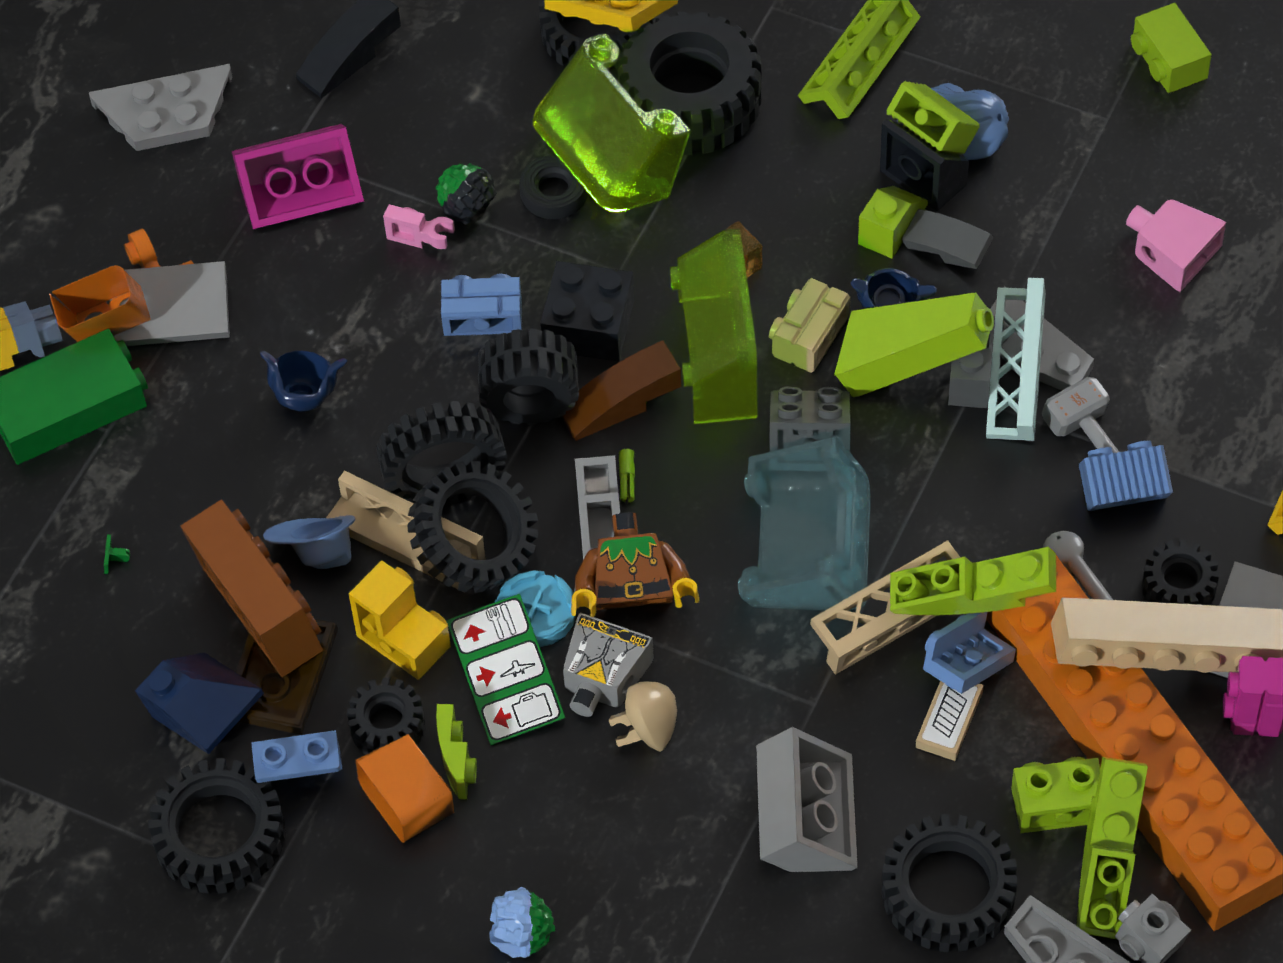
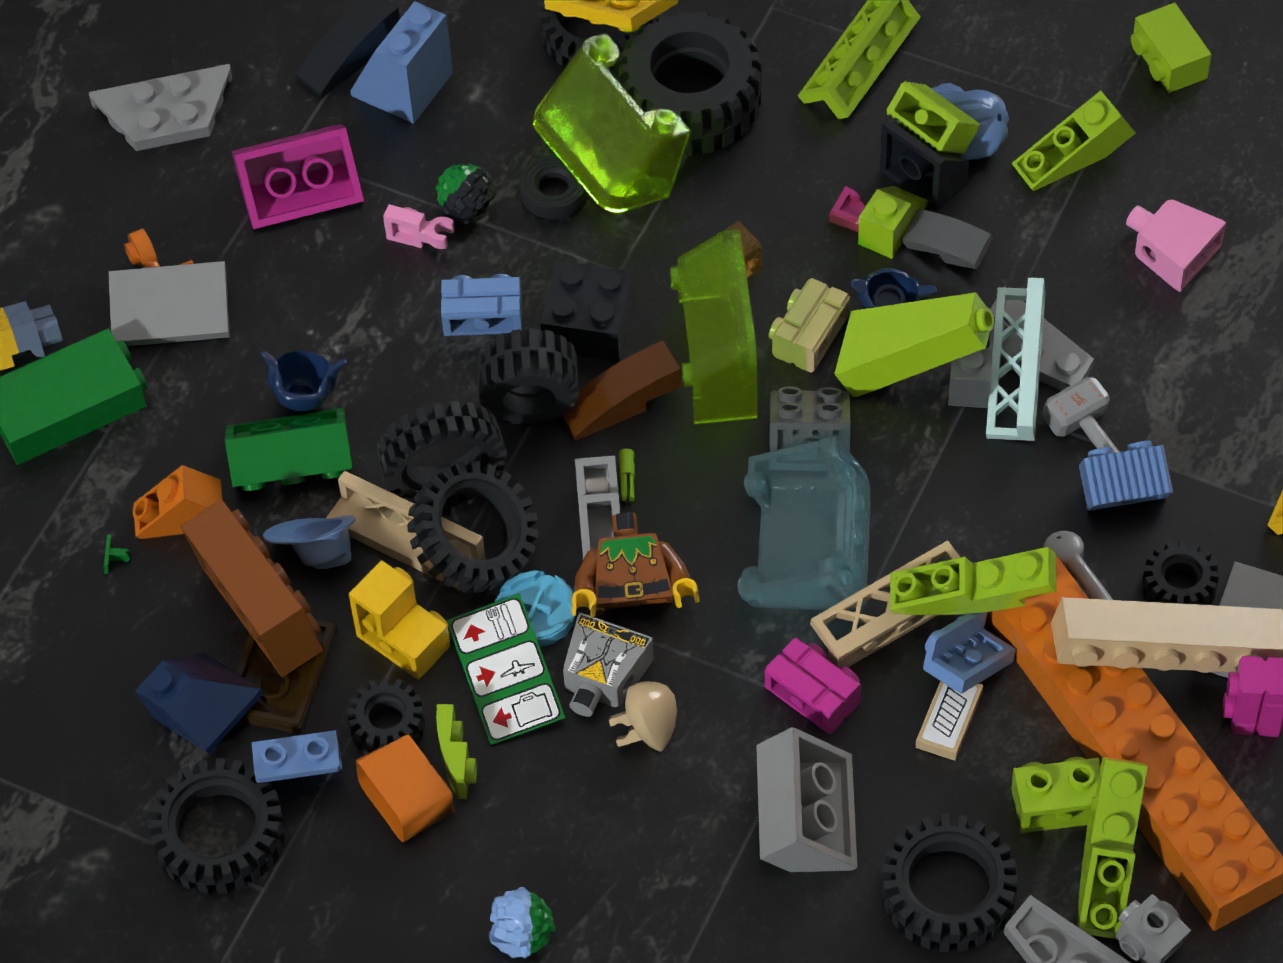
(90, 296): orange piece -> none
(174, 502): none -> orange slope
(288, 449): none -> green slope
(408, 65): none -> medium blue slope
(813, 684): none -> dark pink brick
(847, 210): none -> dark pink tile
(1075, 143): none -> lime slope

